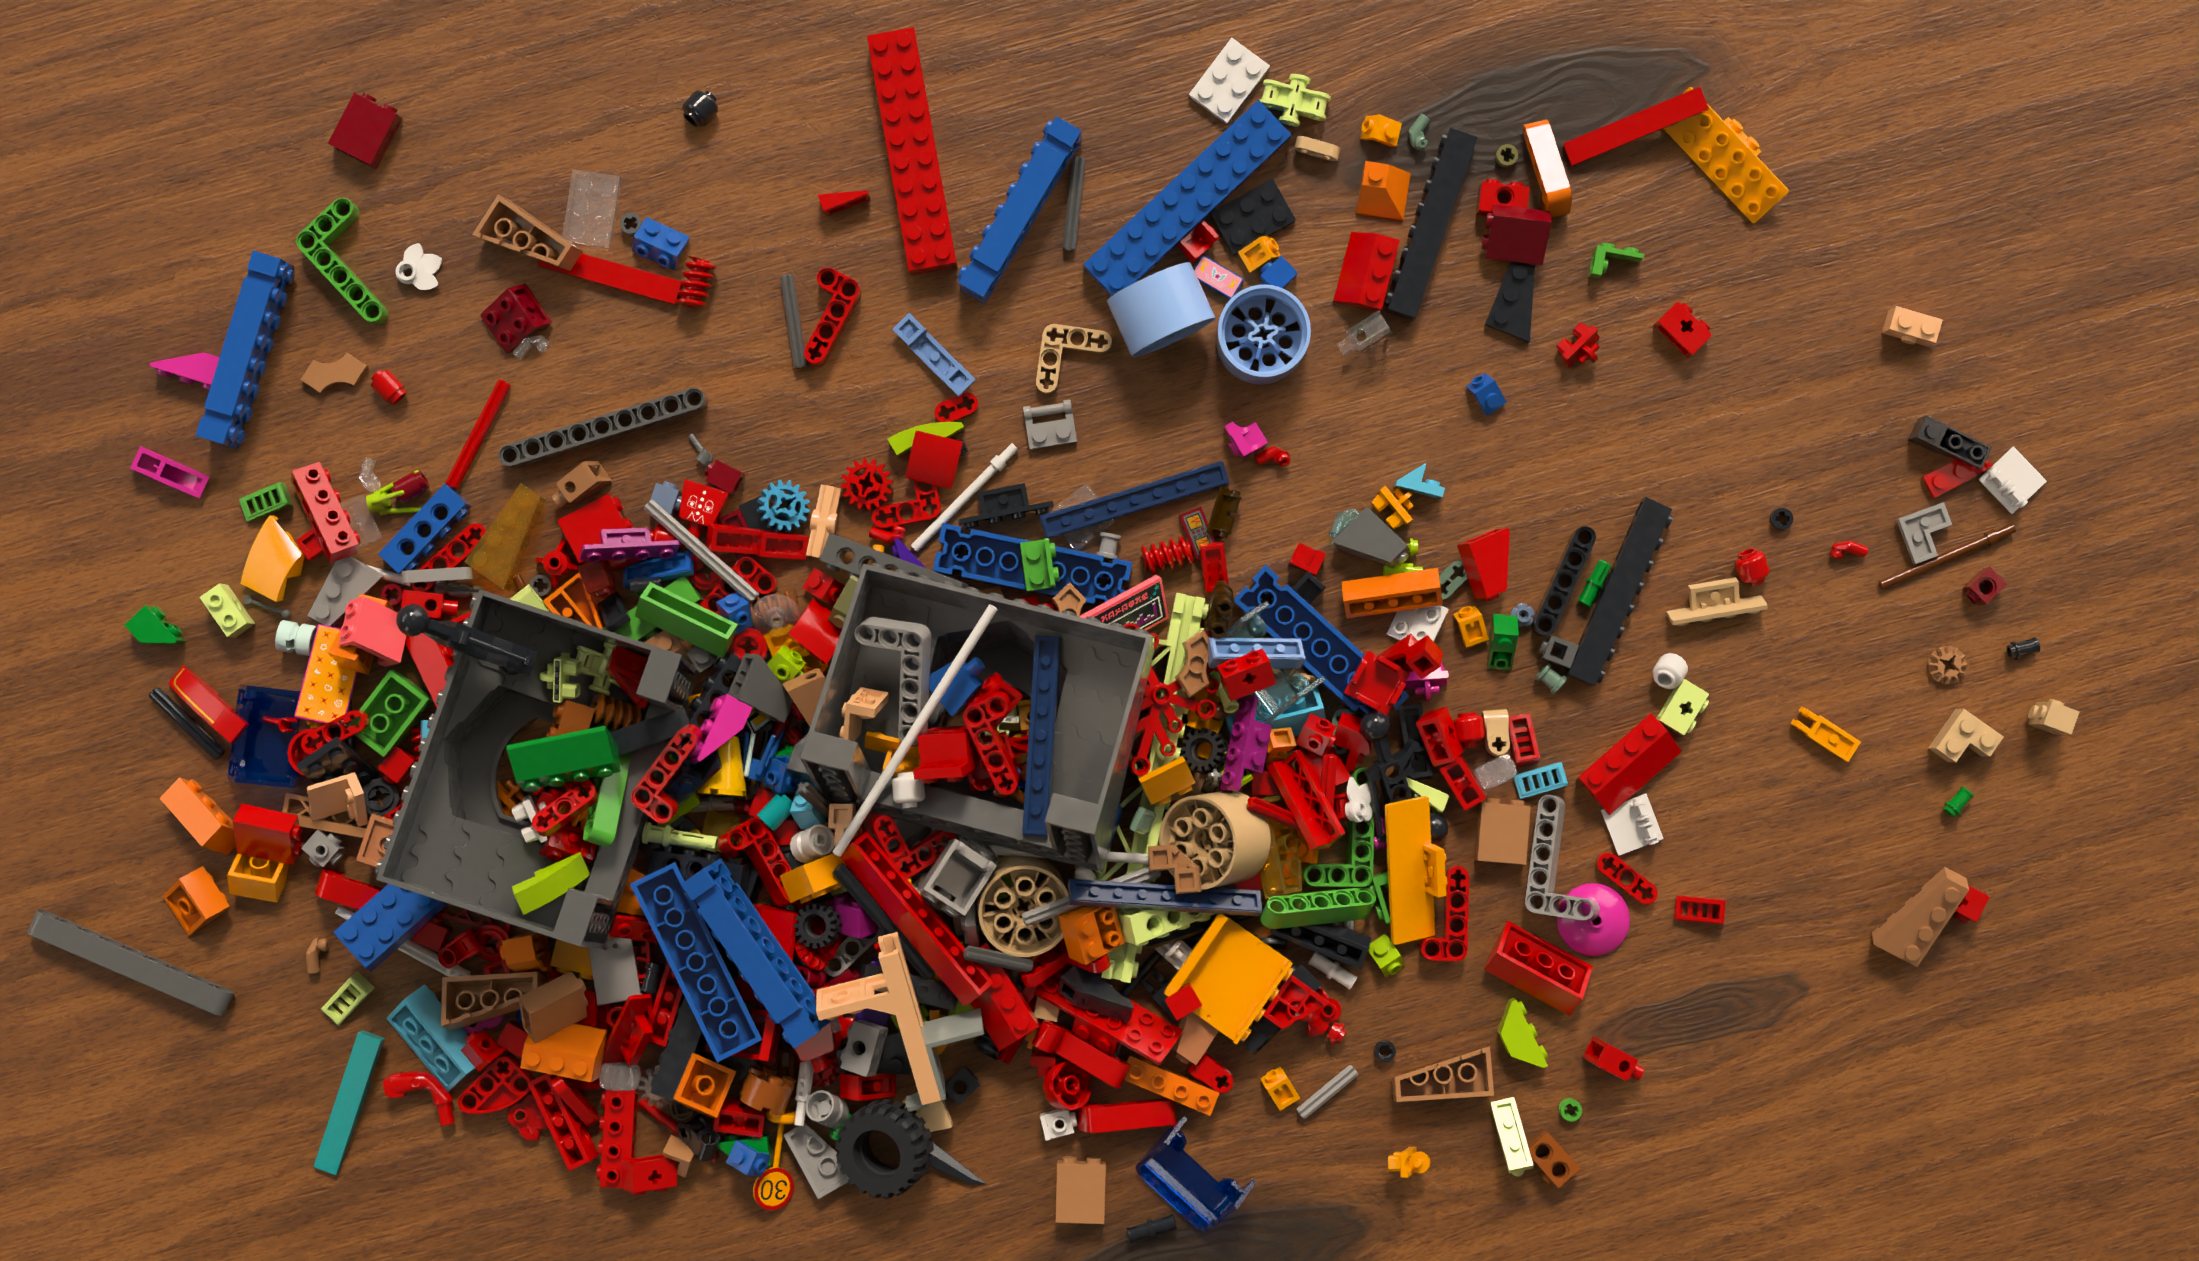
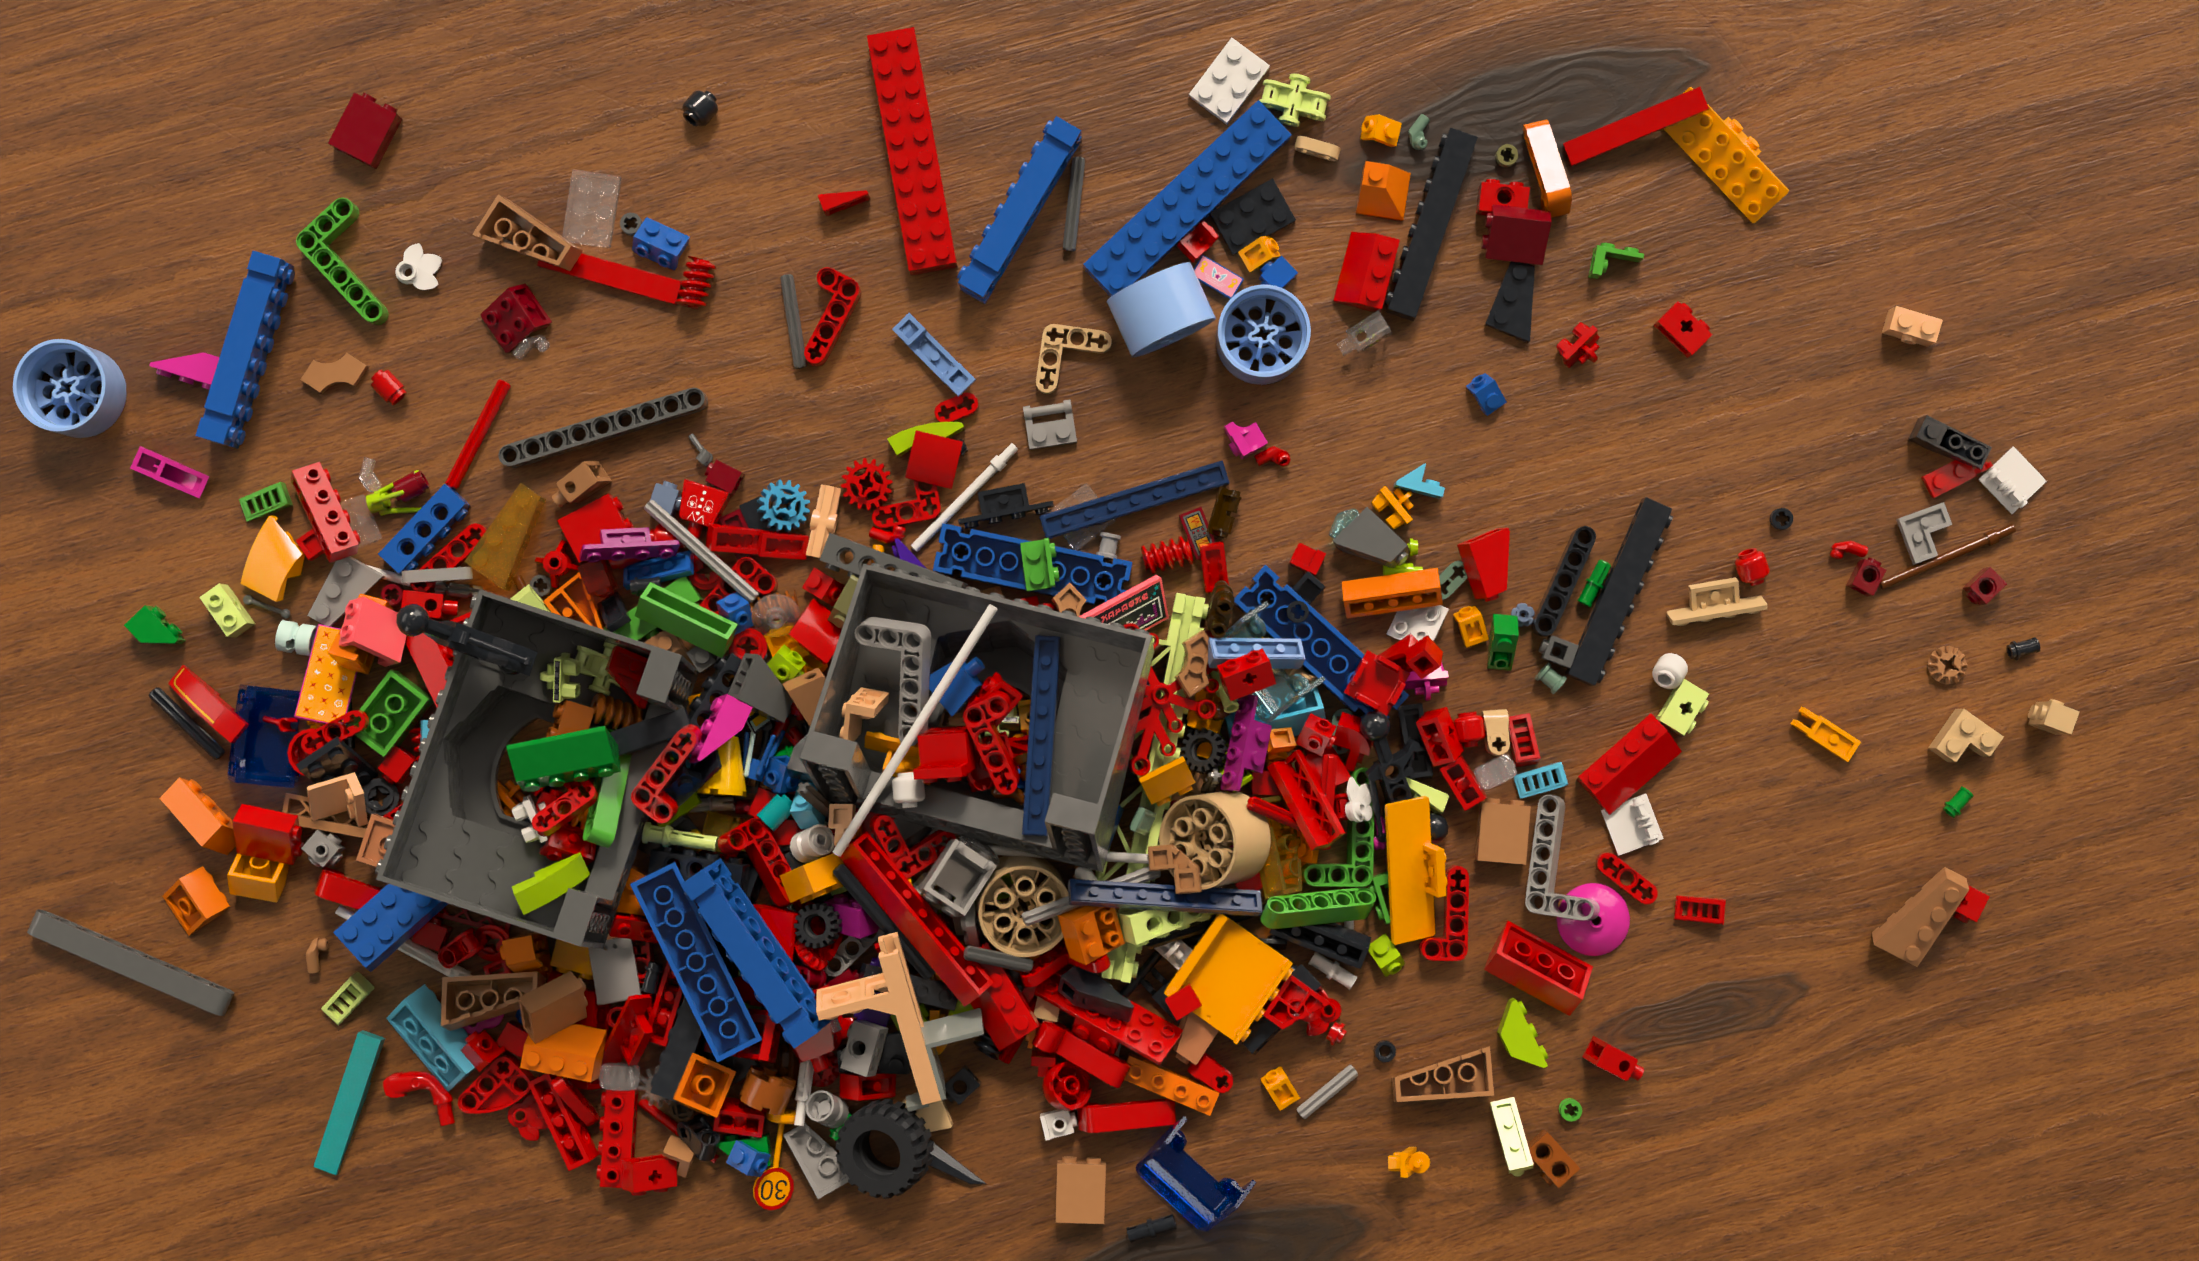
(33, 393): none -> light blue wheel
(1303, 607): none -> black bush
(1856, 579): none -> dark red brick

